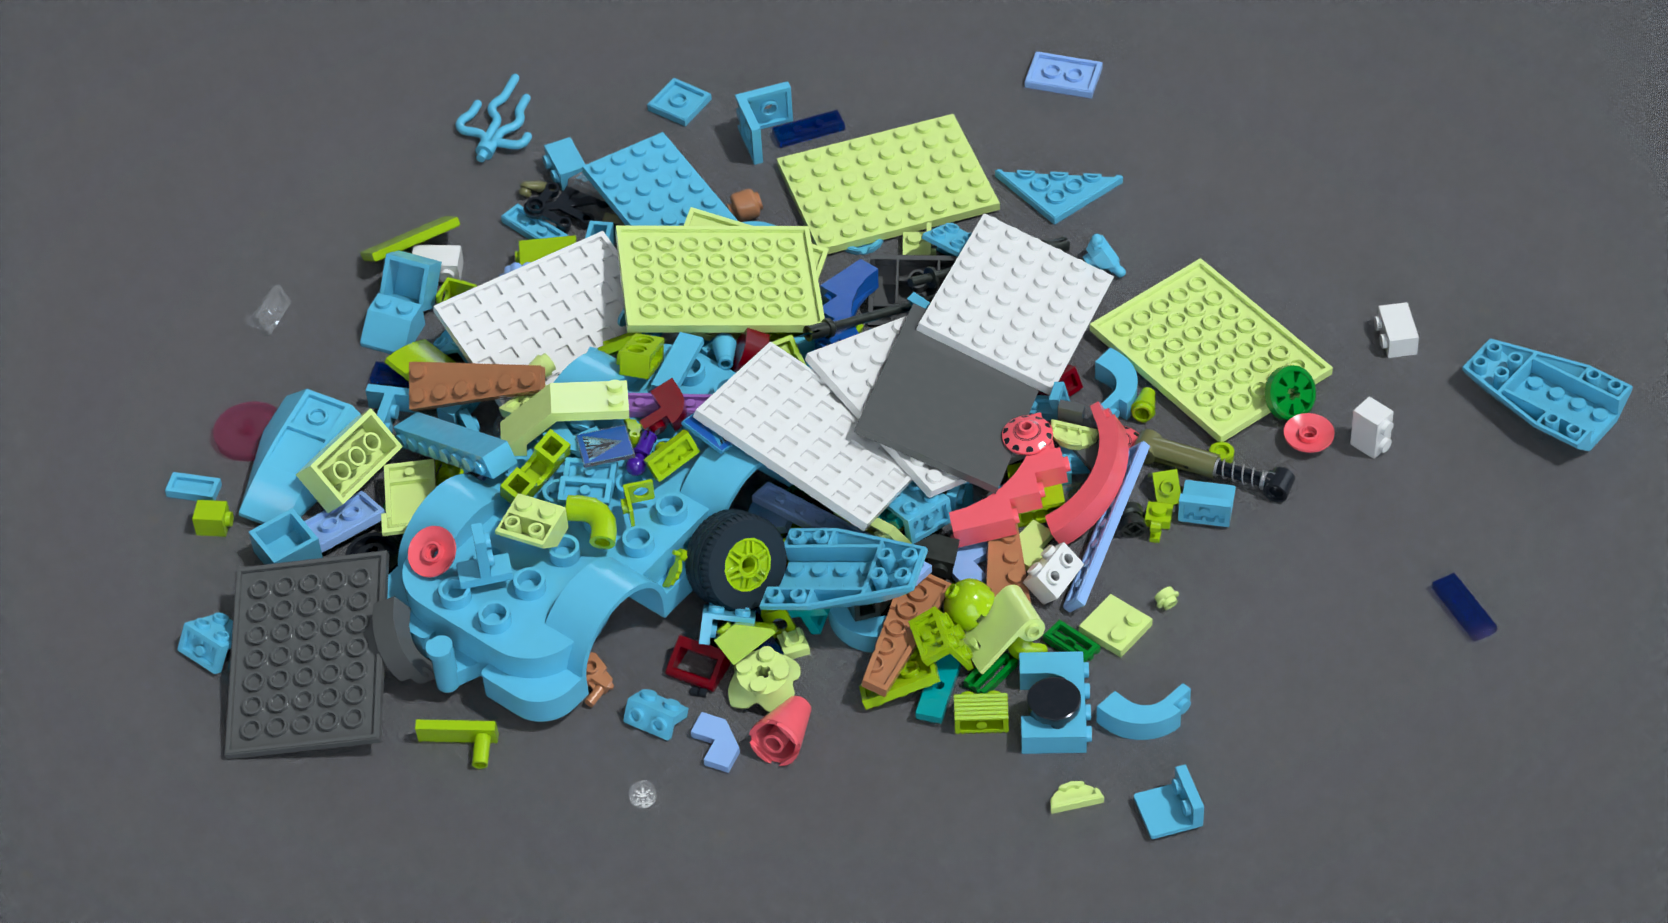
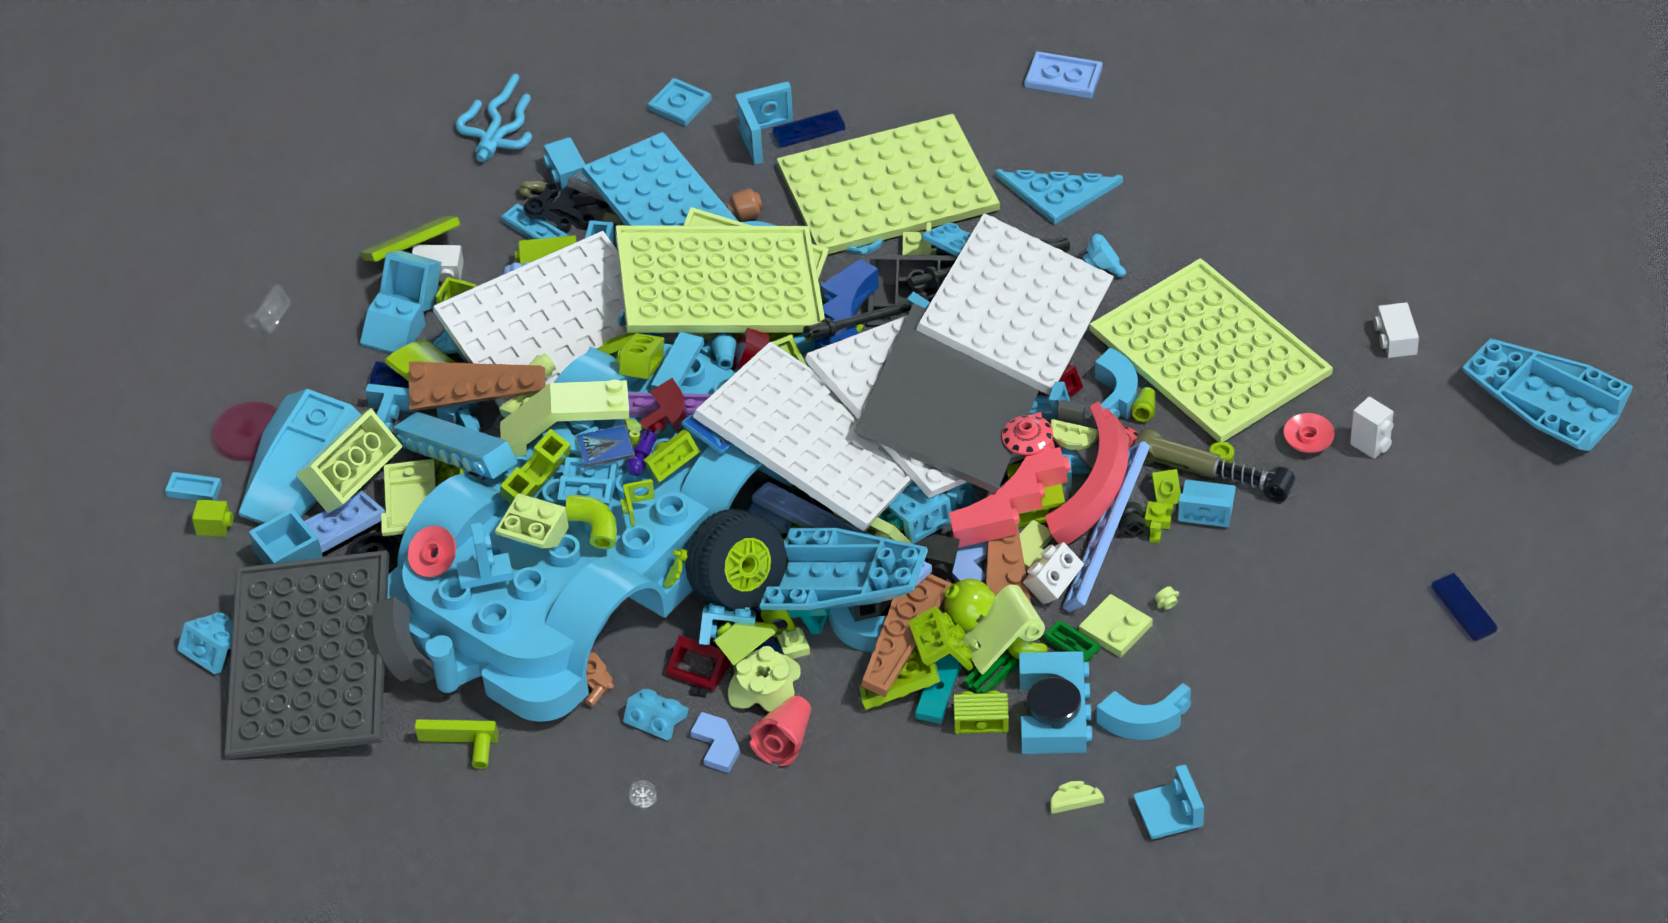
(1277, 395): green wheel -> none

